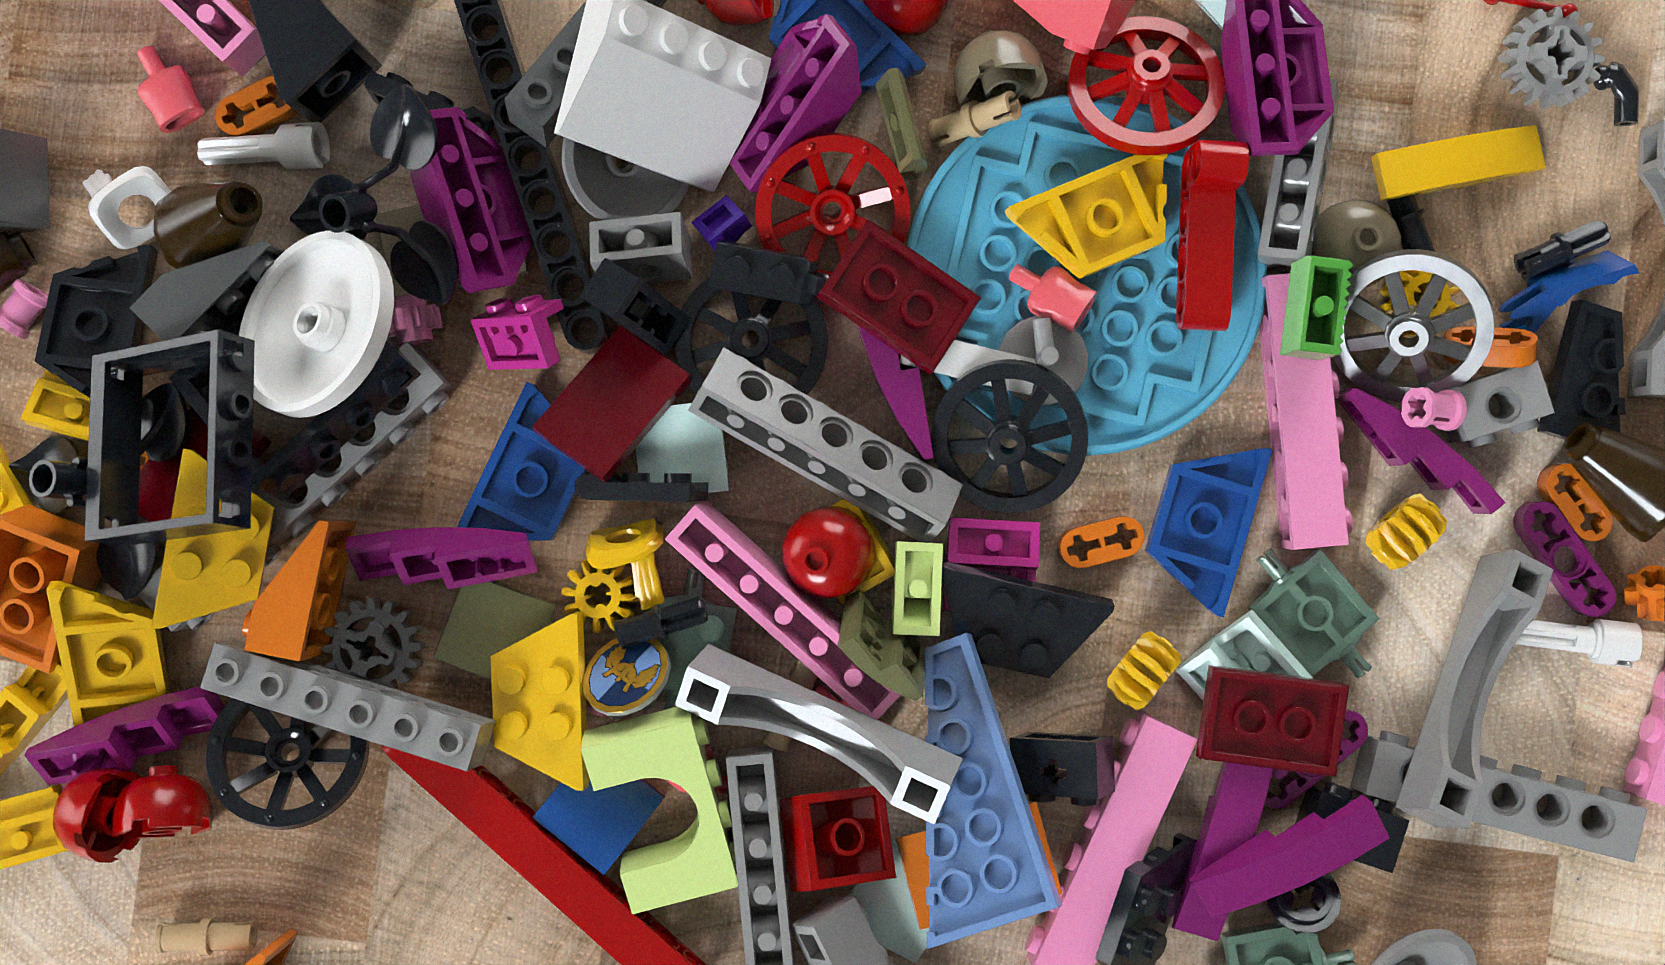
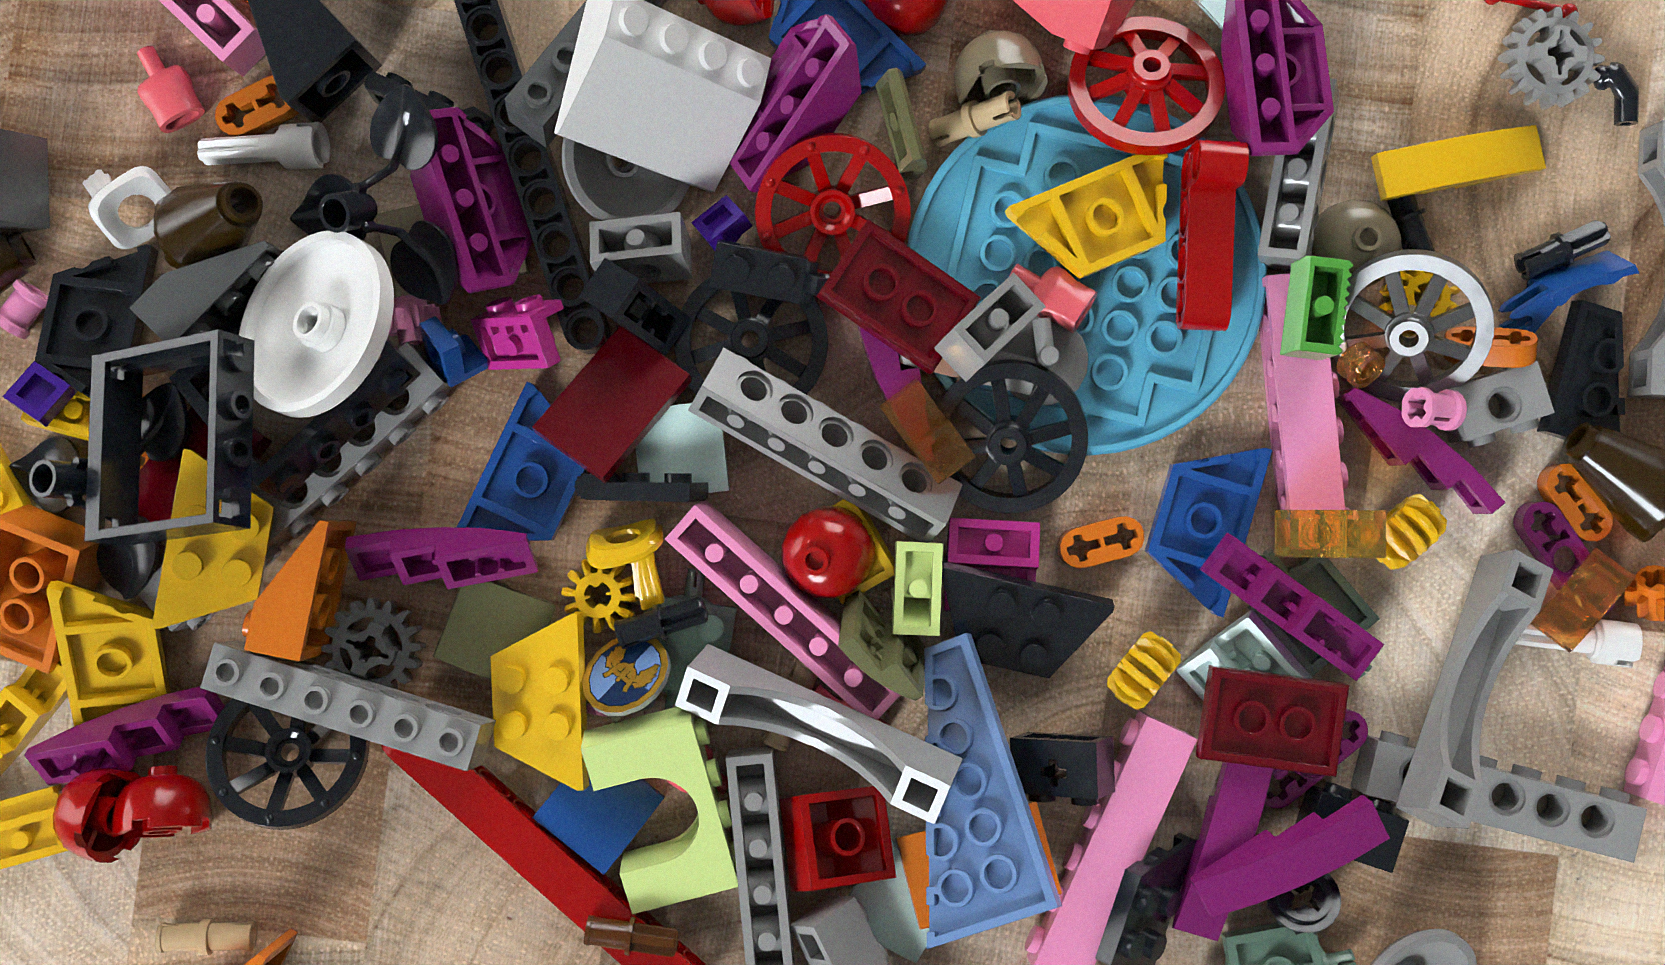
(40, 394): none -> dark purple plate
(451, 355): none -> blue bracket
(631, 936): none -> reddish brown axle
(927, 431): none -> clear orange slope
(989, 327): none -> light grey brick
(1292, 606): none -> magenta slope
(1330, 533): none -> clear yellow brick
(1360, 365): none -> clear orange bush
(1582, 600): none -> clear orange slope

